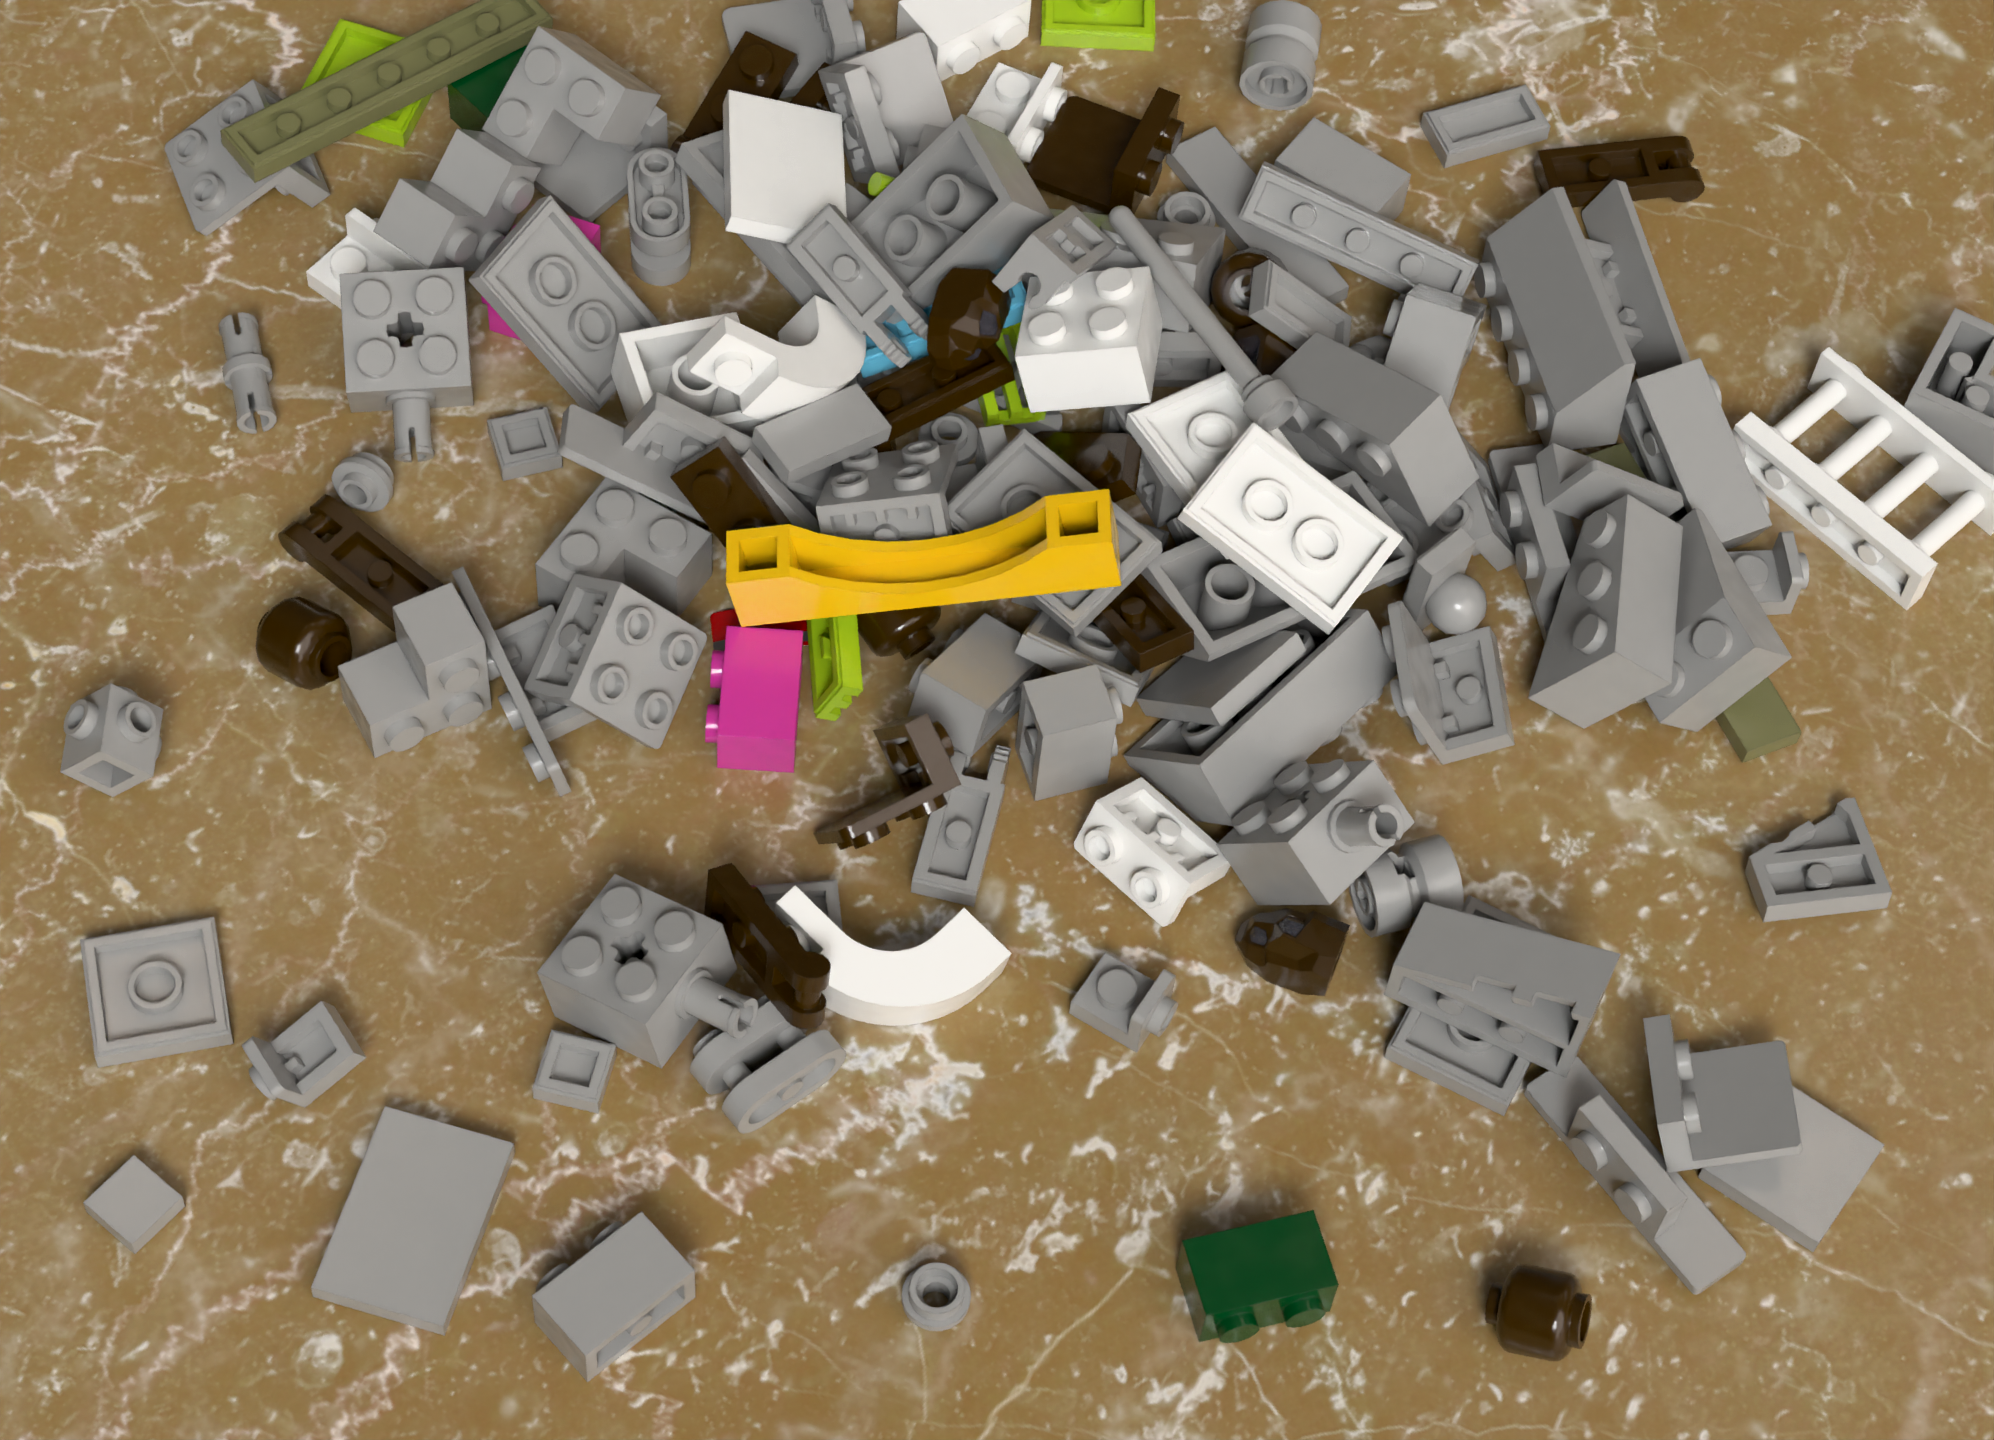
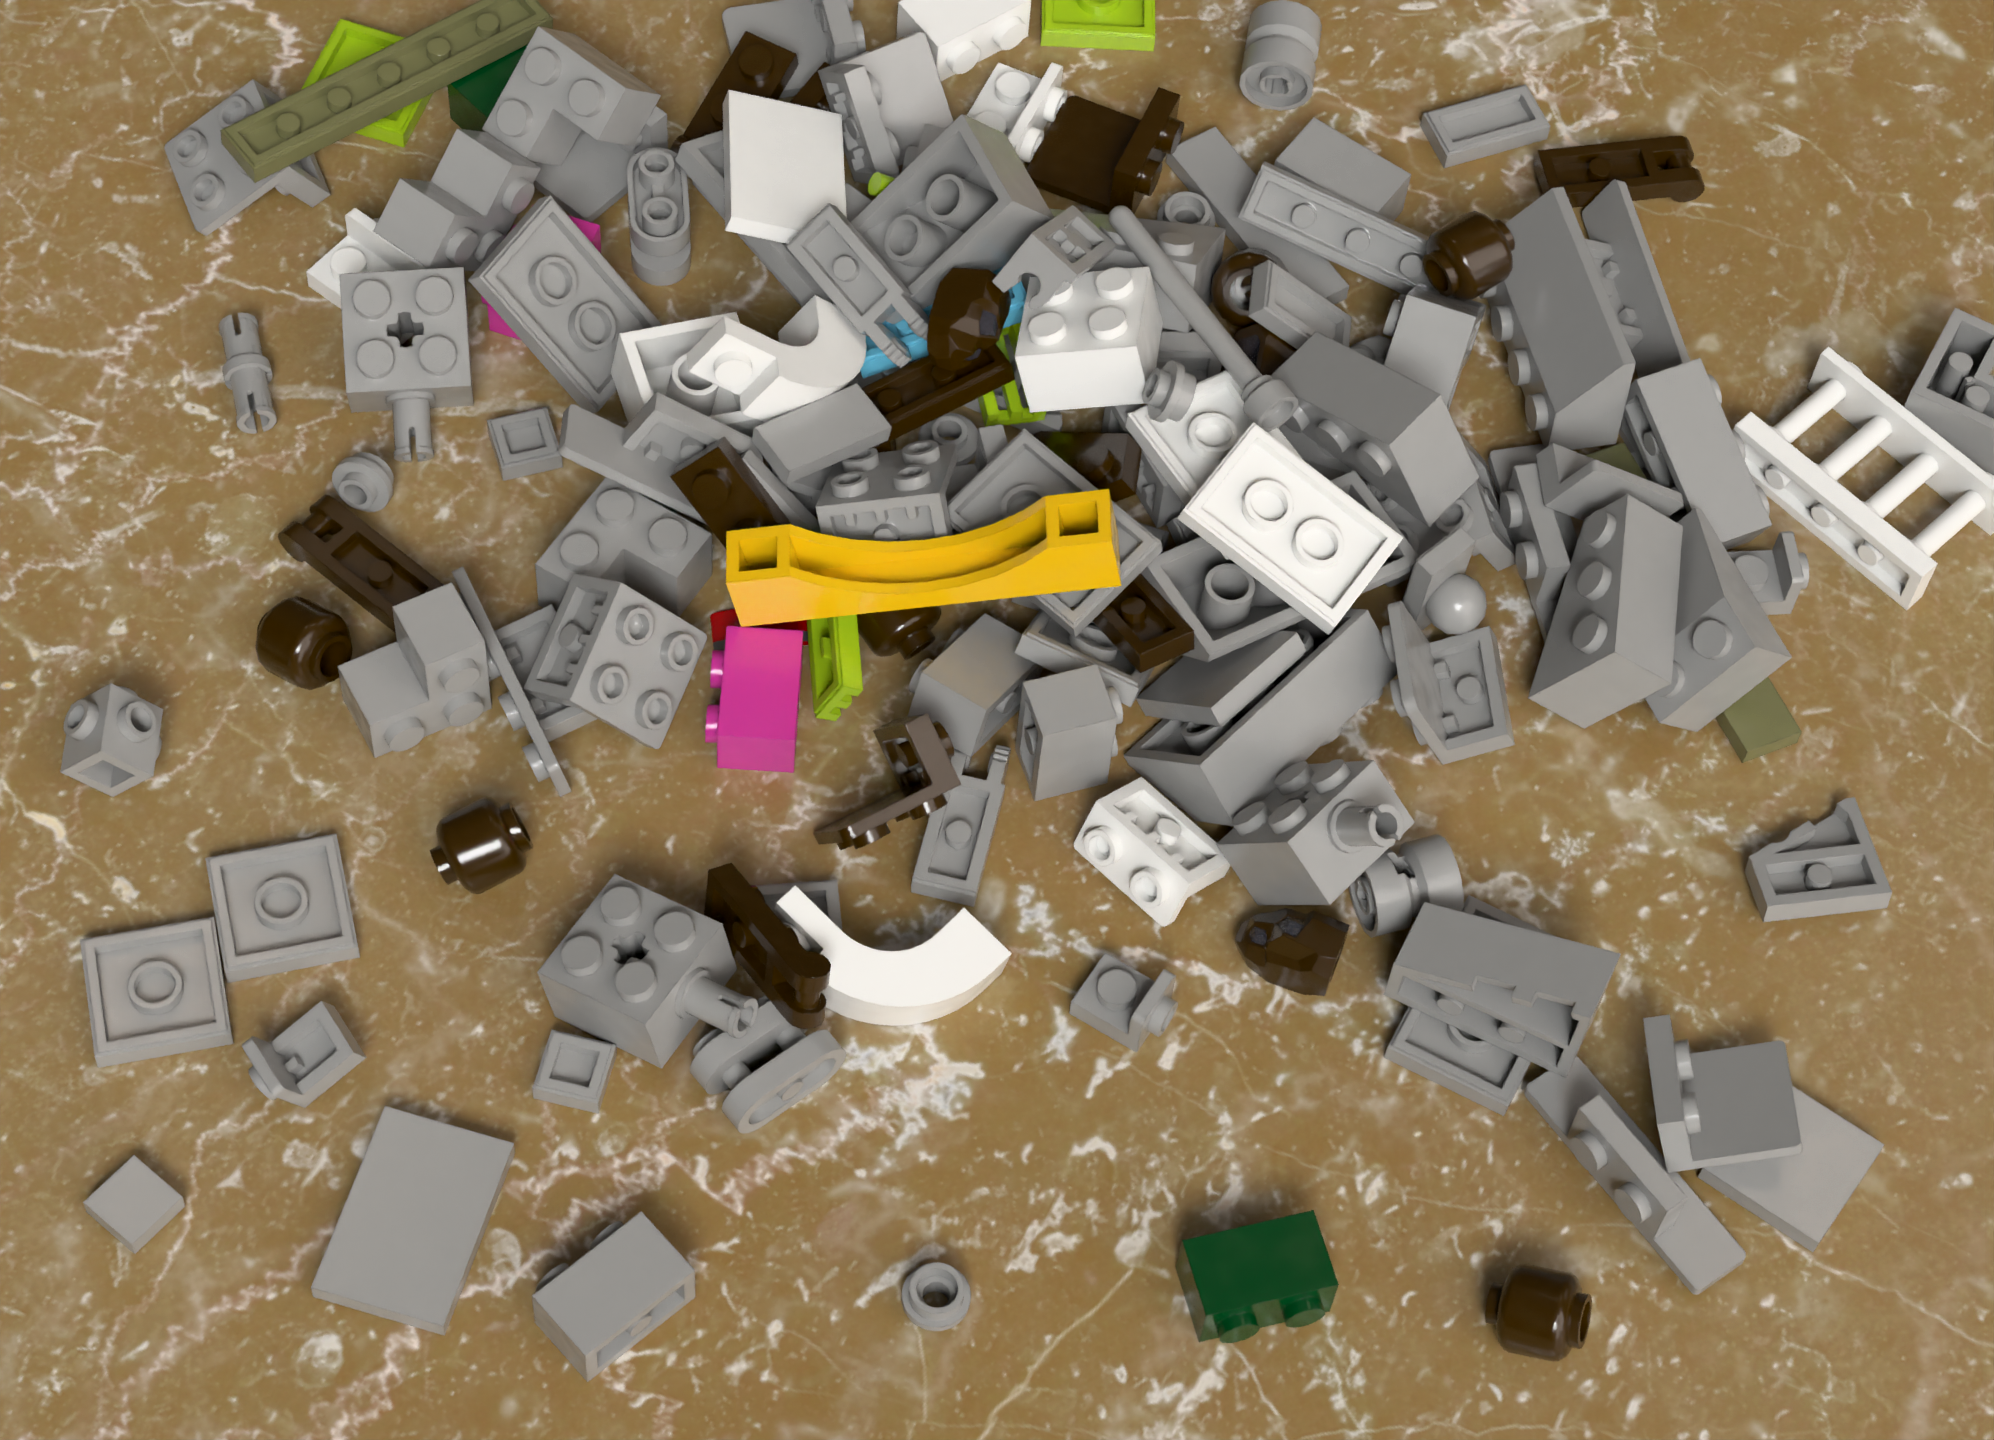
(282, 908): none -> light grey tile
(481, 845): none -> dark brown head
(1169, 392): none -> light grey plate
(1469, 256): none -> dark brown head

